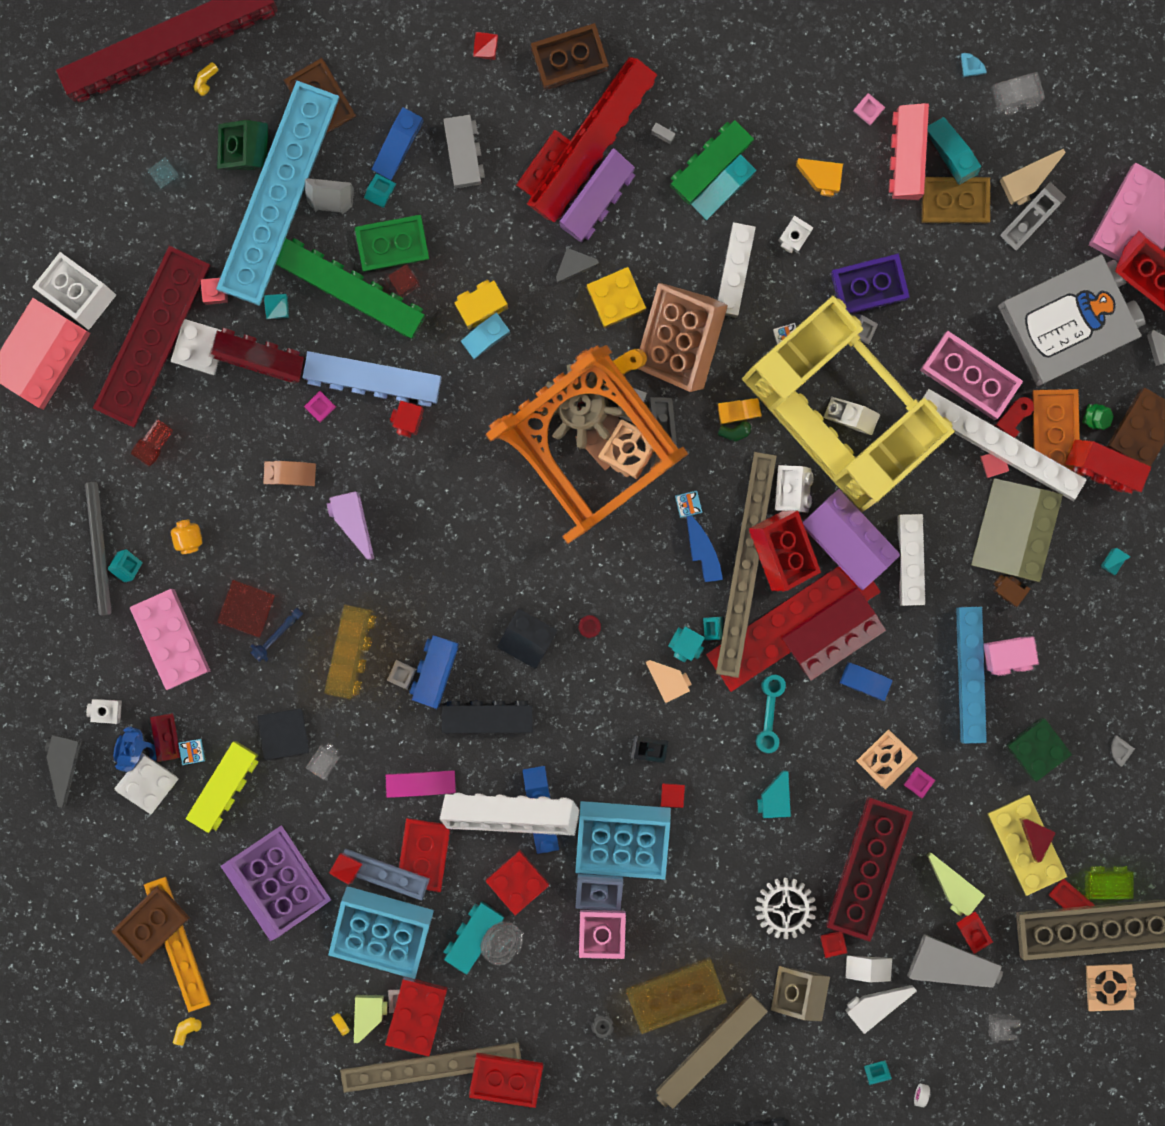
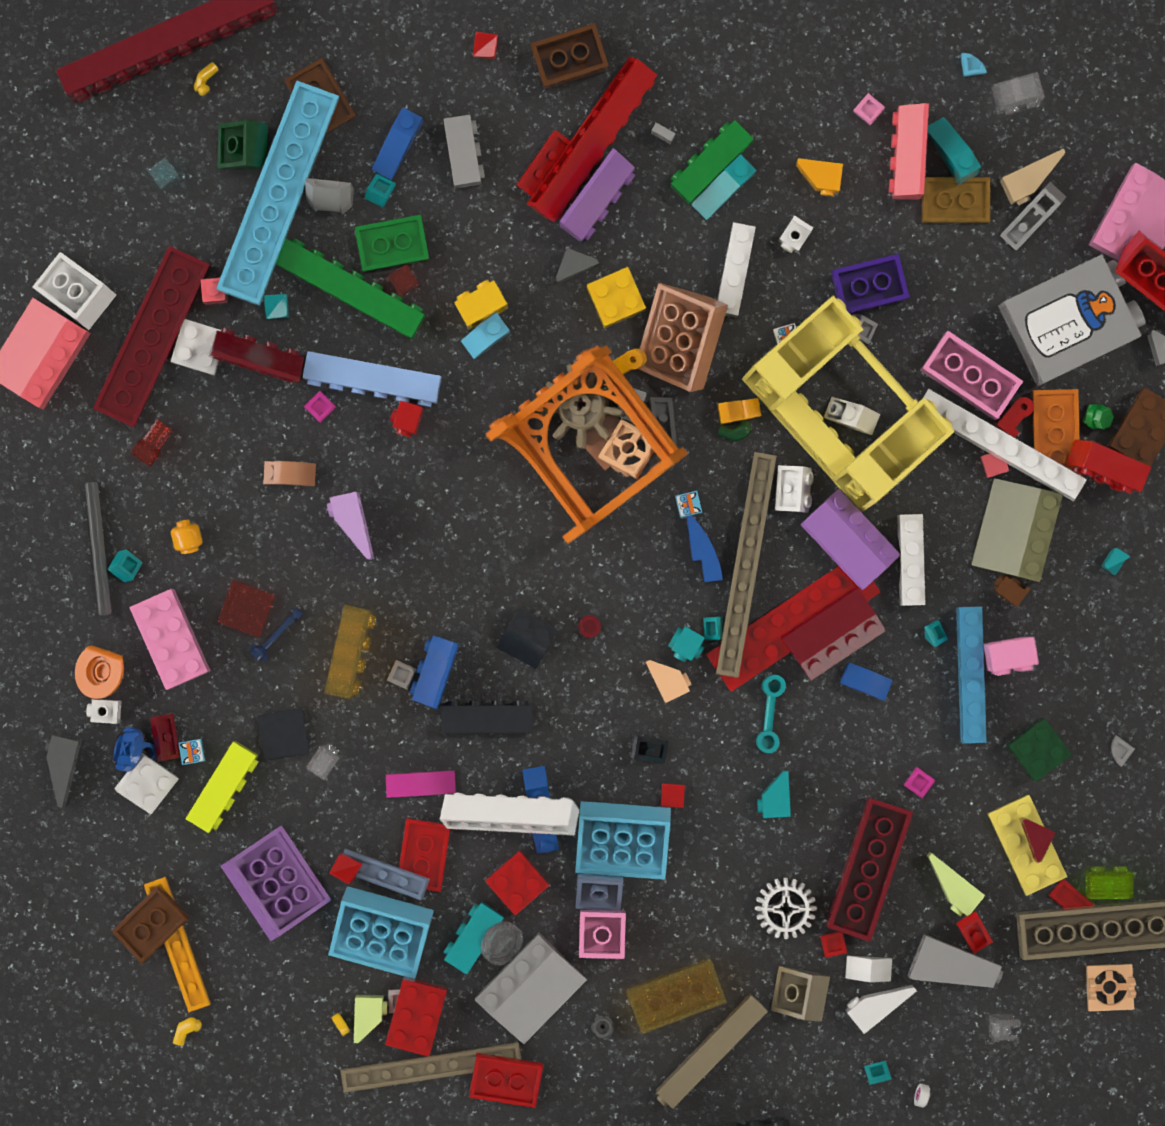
(98, 672): none -> orange hat
(530, 988): none -> light grey slope
(784, 550): red brick -> none
(886, 739): light nougat piece -> none
(935, 634): none -> teal slope

